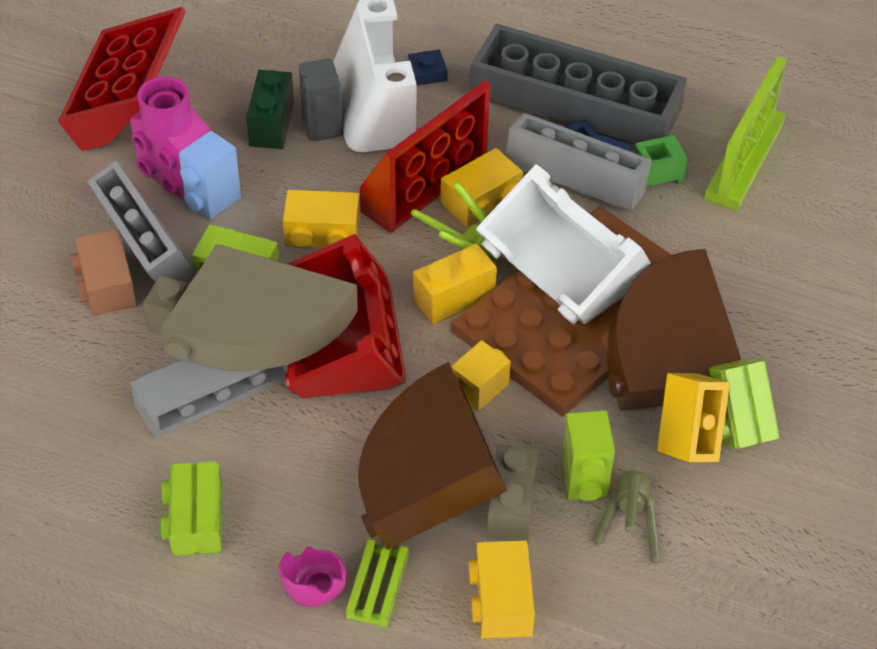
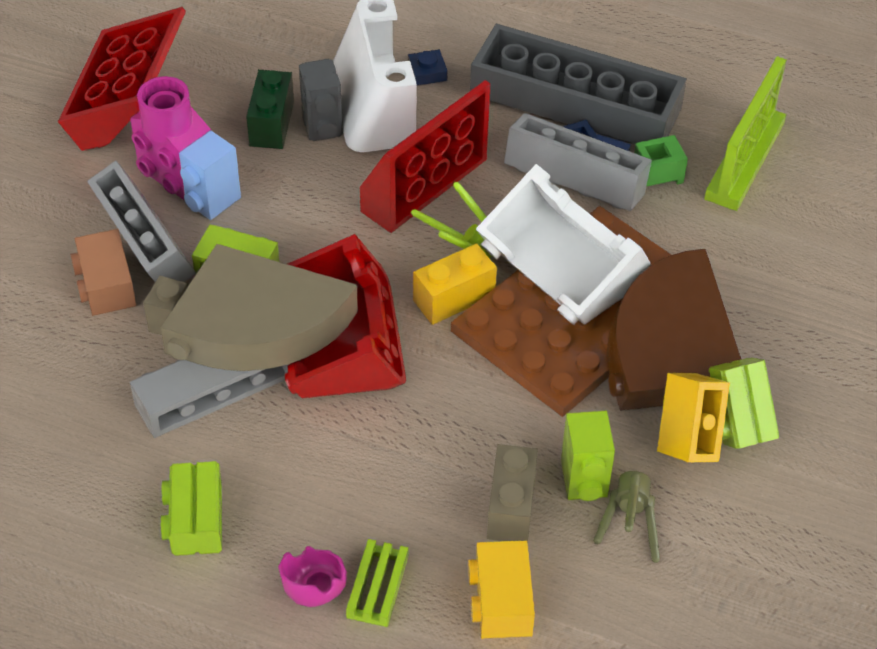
(319, 217): yellow brick -> none
(425, 460): reddish brown brick -> none
(482, 374): yellow brick -> none
(486, 181): yellow brick -> none

